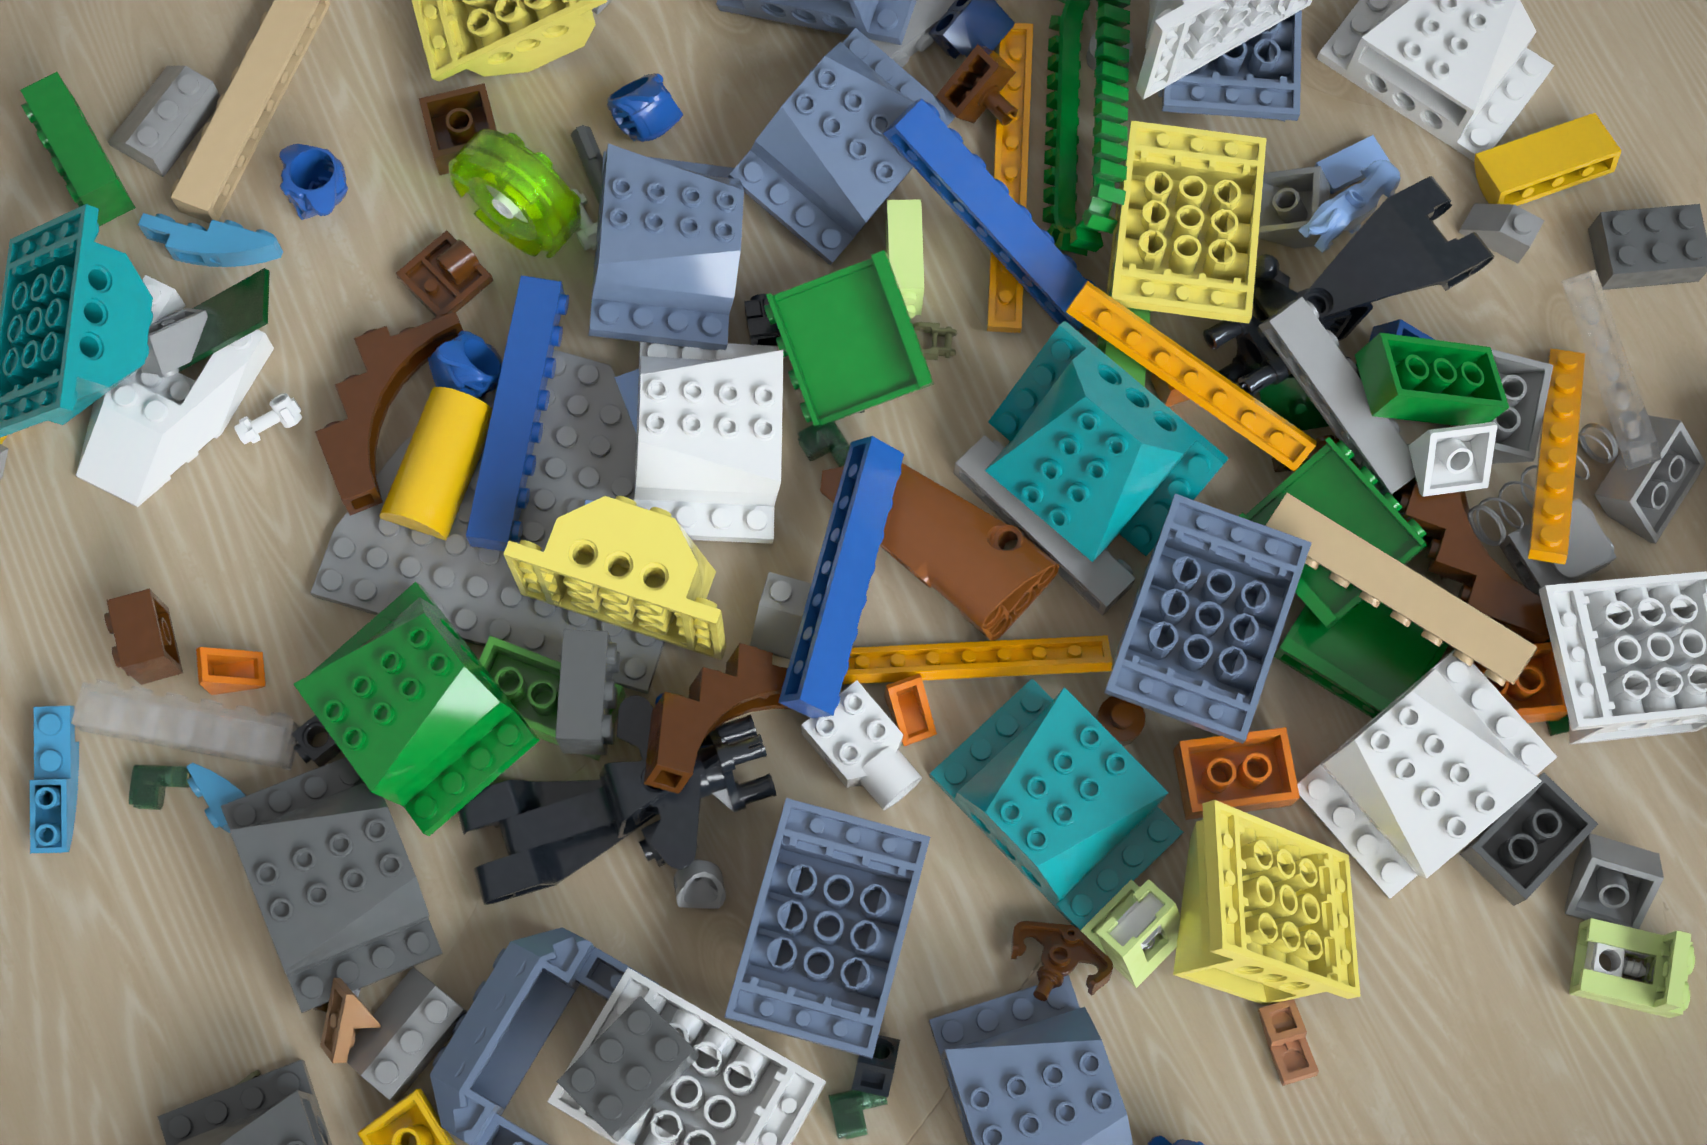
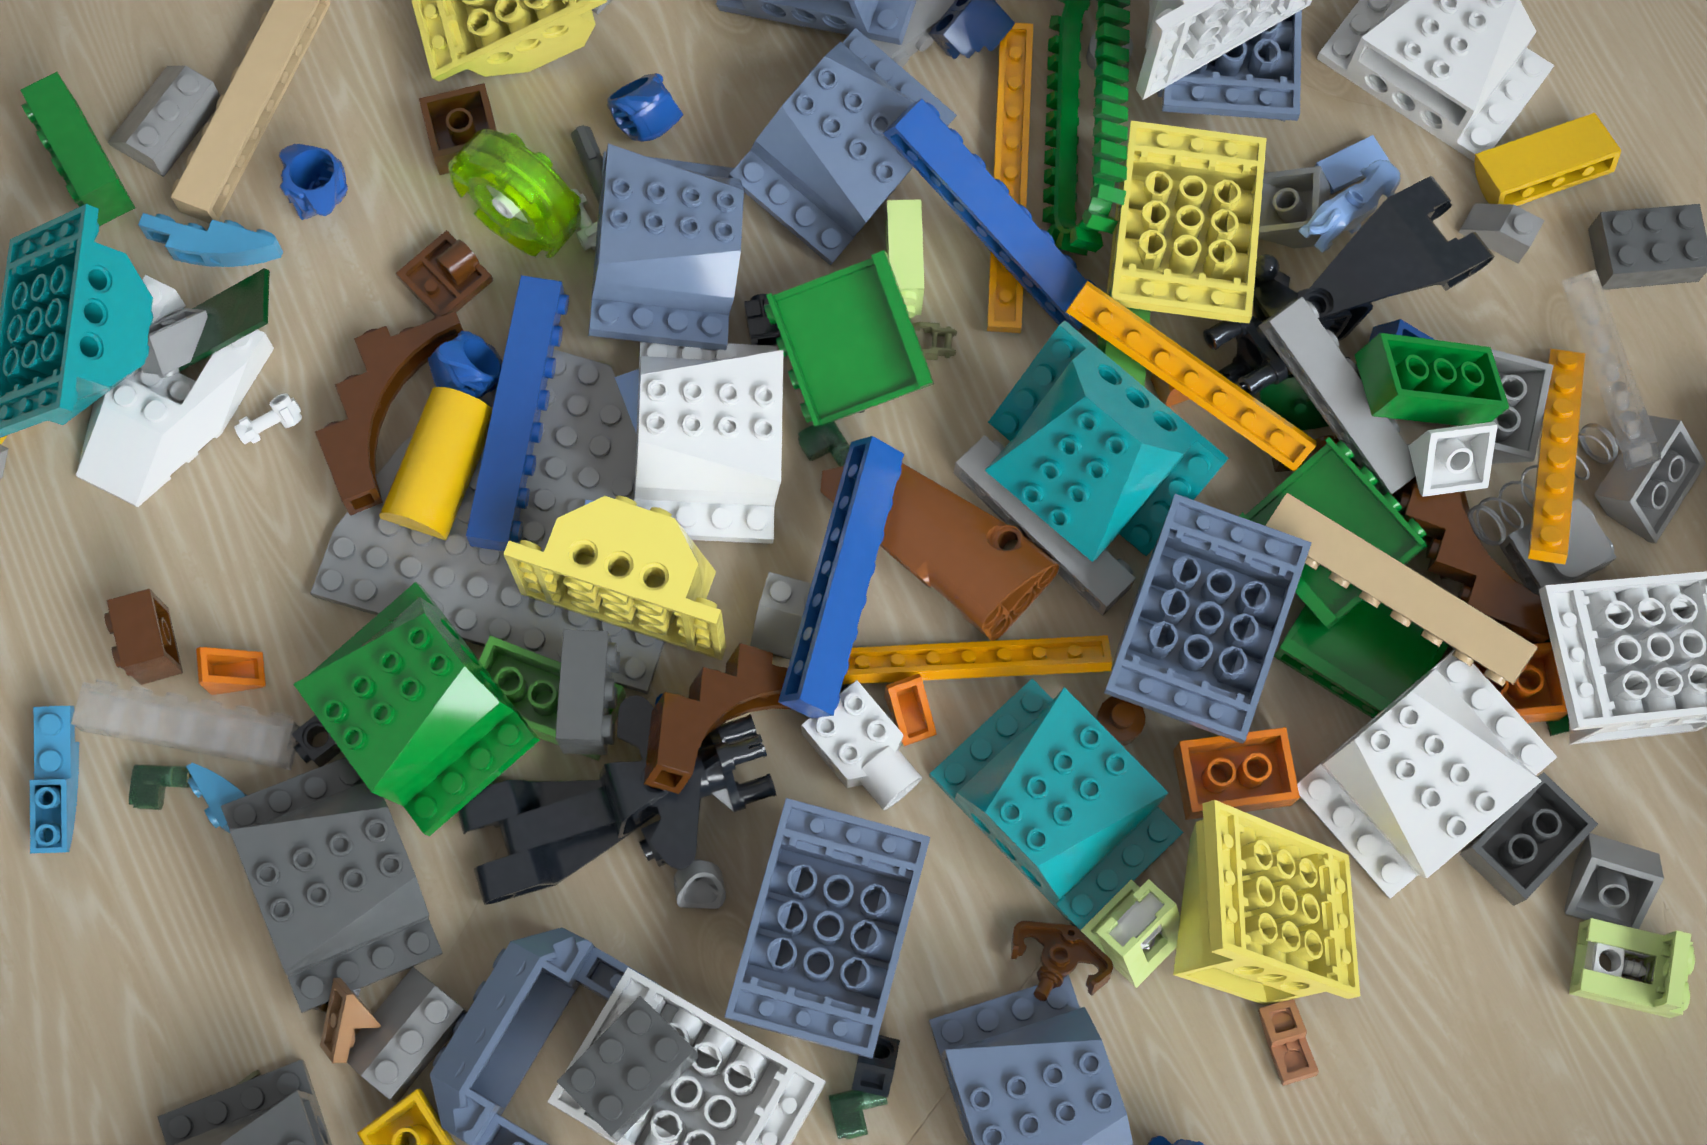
(978, 87): reddish brown brick -> none

